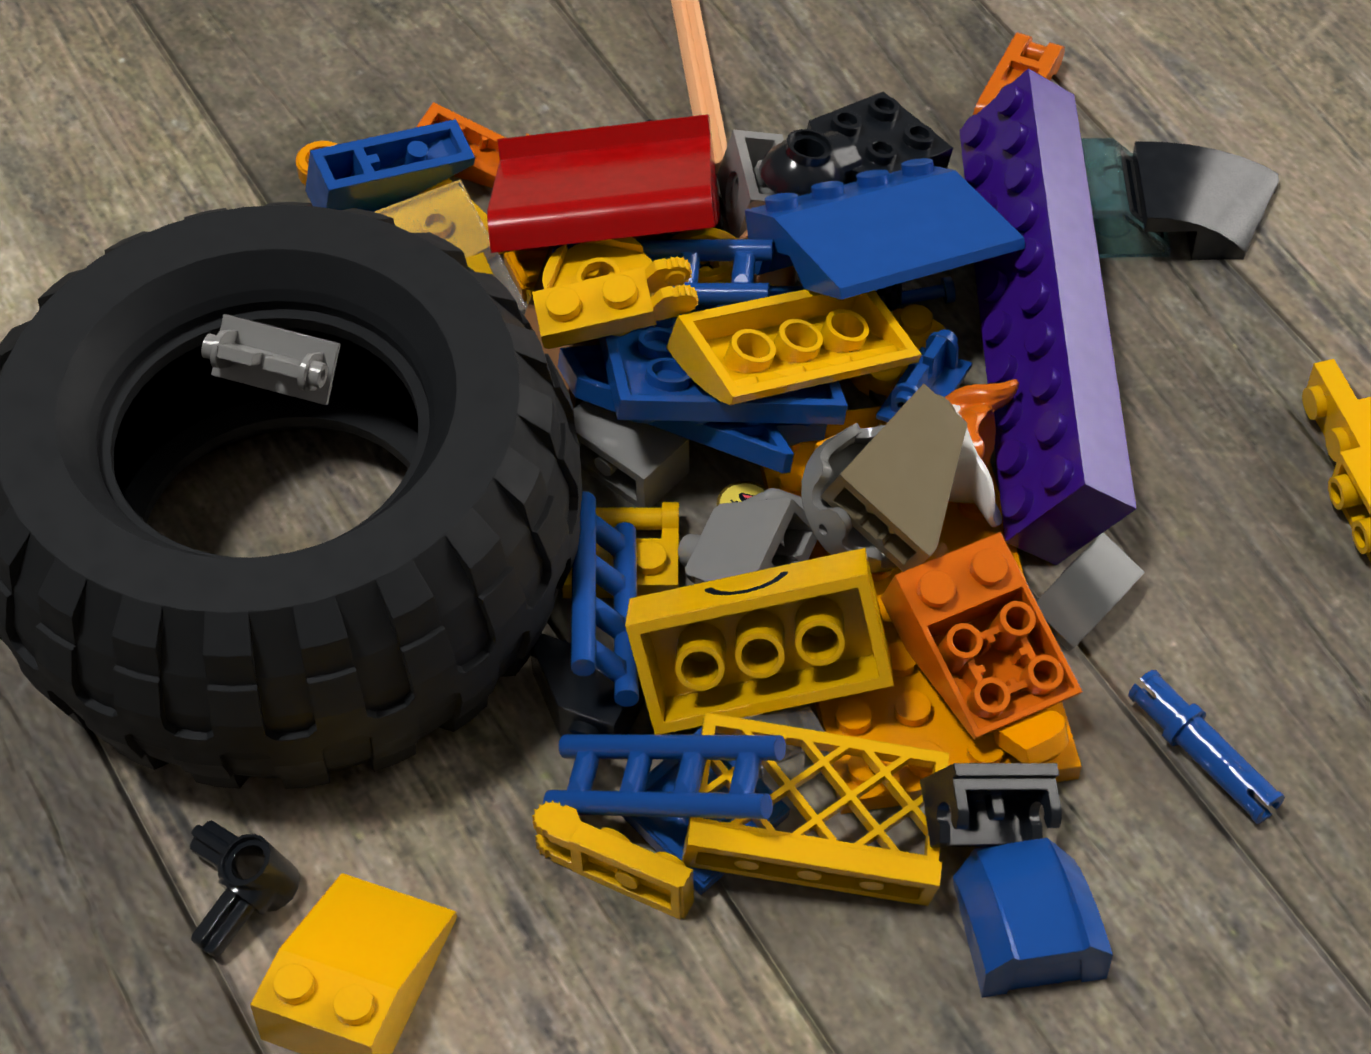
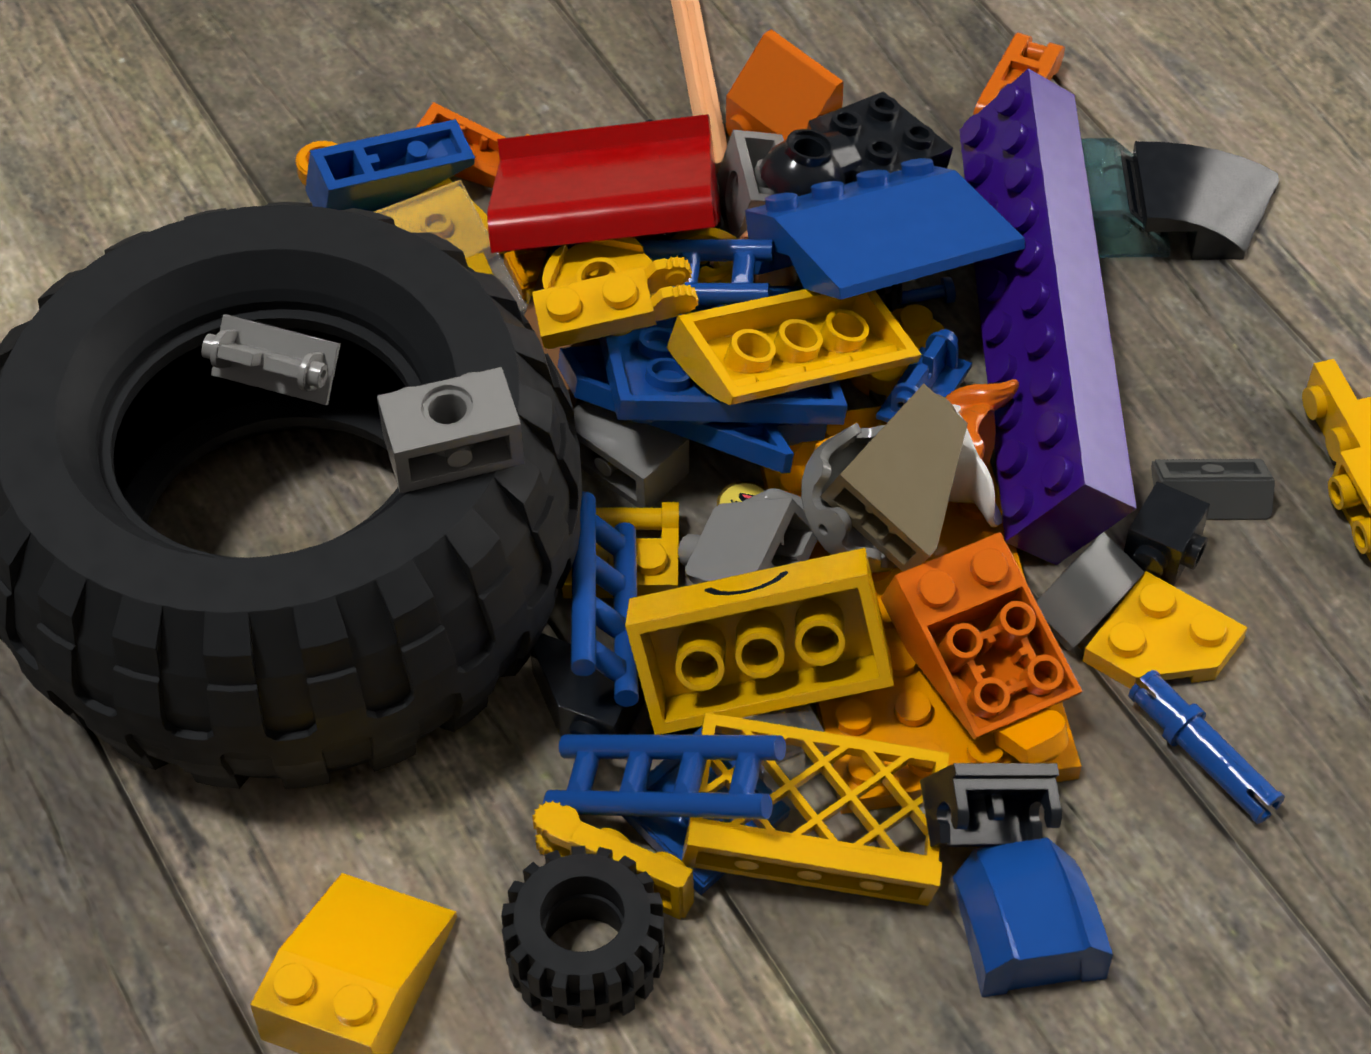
(253, 879): black axle -> none
(451, 429): none -> light grey brick
(575, 890): none -> black tyre
(780, 90): none -> orange slope
(1163, 632): none -> yellow plate
(1168, 533): none -> black brick
(1229, 485): none -> dark grey slope

